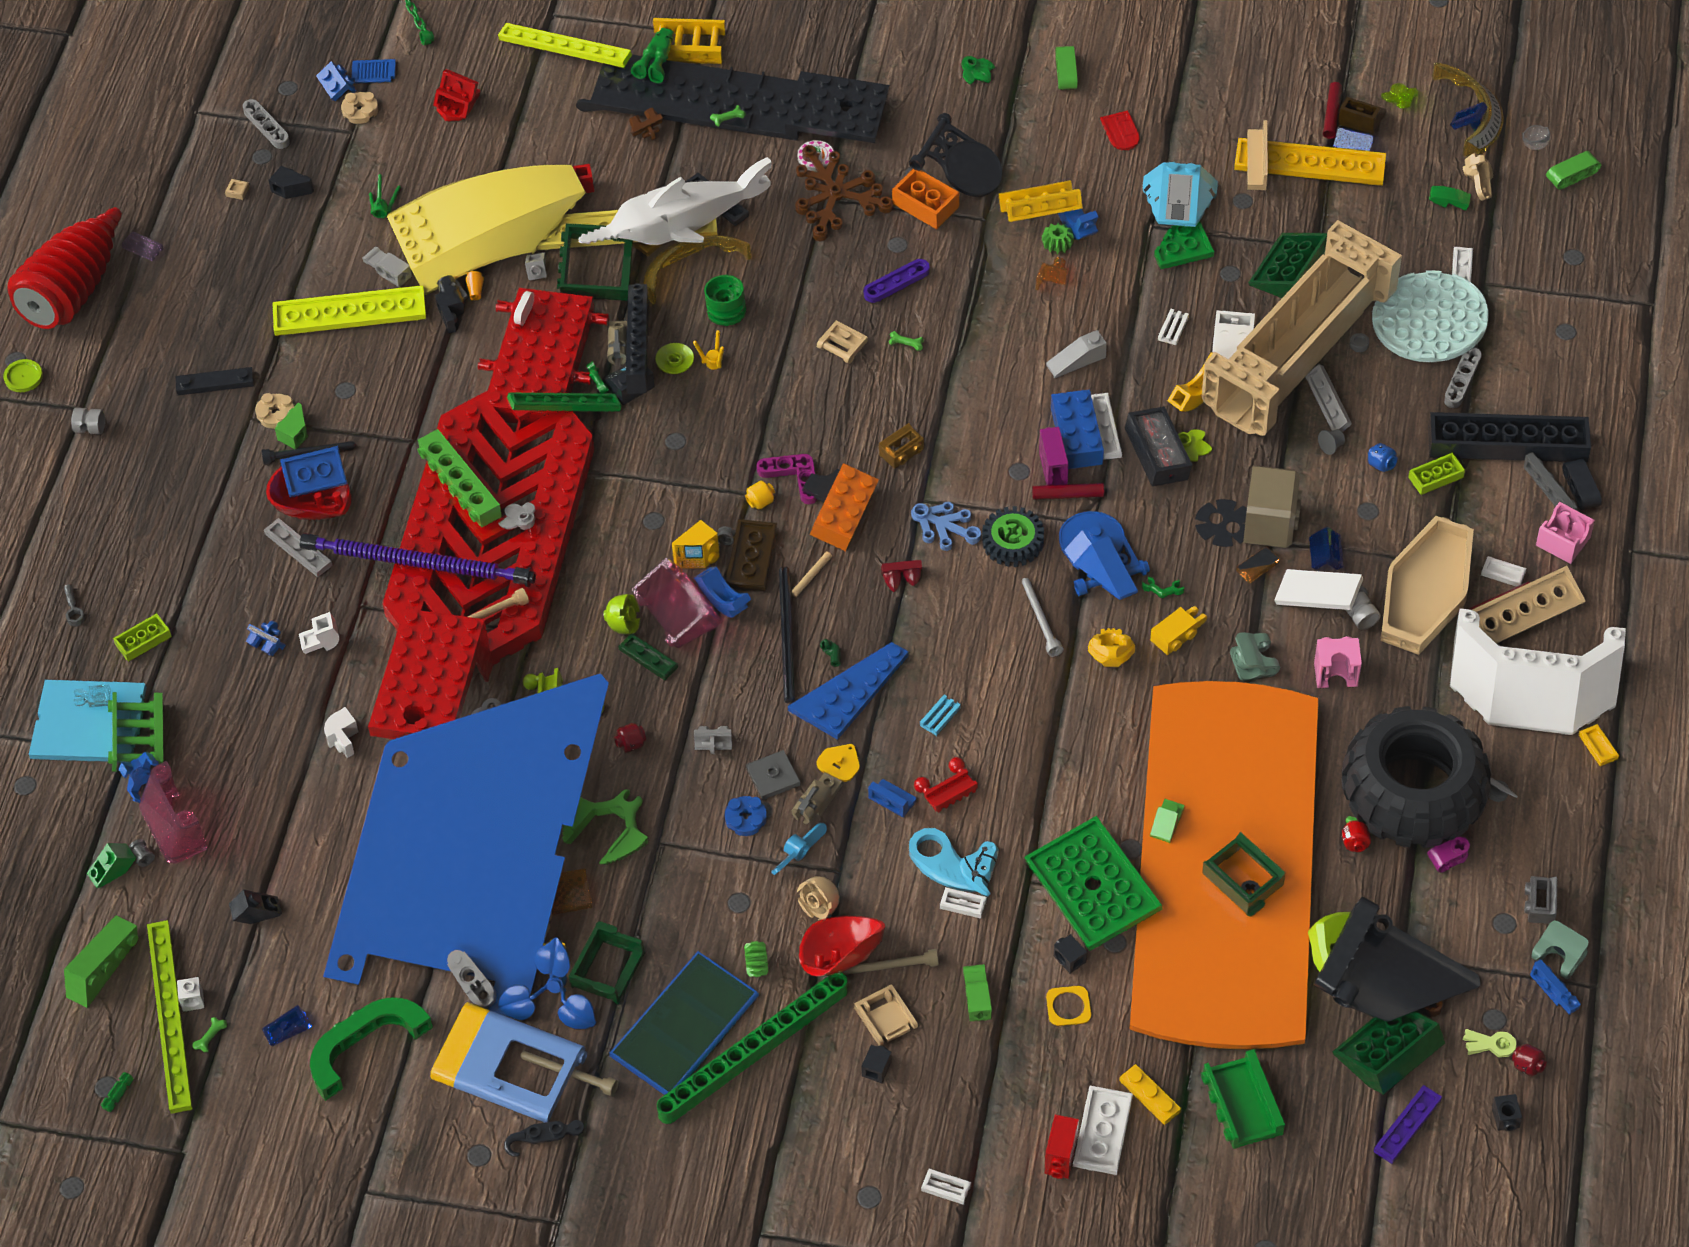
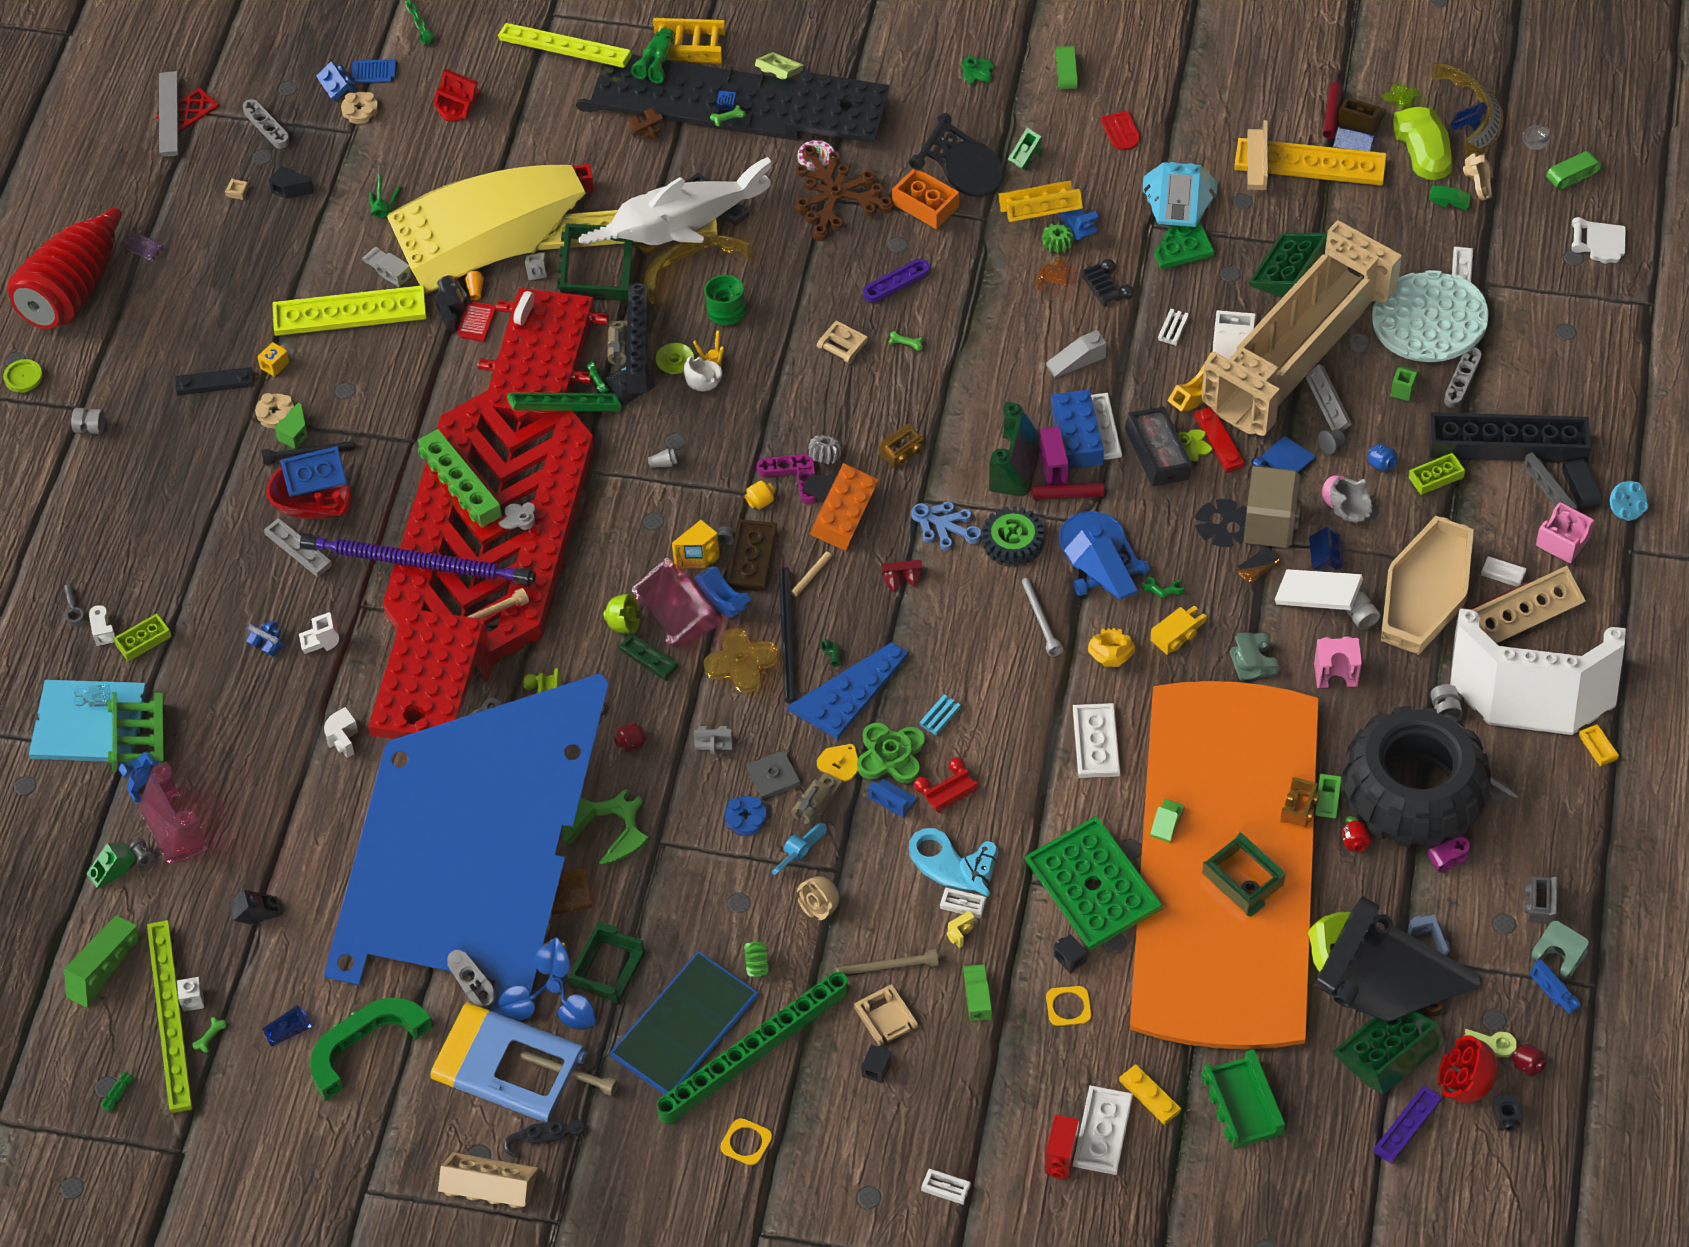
(101, 630): none -> white leg
(168, 114): none -> light grey tile
(202, 112): none -> red window
(273, 359): none -> yellow brick
(476, 321): none -> red window
(487, 1180): none -> tan slope
(665, 458): none -> light grey cone
(702, 374): none -> white piece
(726, 99): none -> clear blue tile
(740, 660): none -> clear yellow plant
(751, 1159): none -> yellow piece
(779, 65): none -> yellowish green plate
(824, 449): none -> light grey gear
(839, 943): red piece -> none
(890, 753): none -> bright green plant
(959, 926): none -> light yellow bracket
(1013, 469): none -> dark green windscreen
(1027, 146): none -> slope
(1096, 740): none -> white tile
(1102, 285): none -> black gear
(1219, 439): none -> red plate
(1285, 455): none -> blue flag
(1303, 788): none -> pearl gold window
(1328, 795): none -> bright green slope
(1348, 498): none -> light grey hair
(1404, 382): none -> bright green slope
(1426, 141): none -> lime piece
(1426, 925): none -> sand blue bracket
(1446, 700): none -> light grey wheel
(1477, 1071): none -> red cylinder
(1603, 240): none -> white piece
(1636, 497): none -> medium azure plate

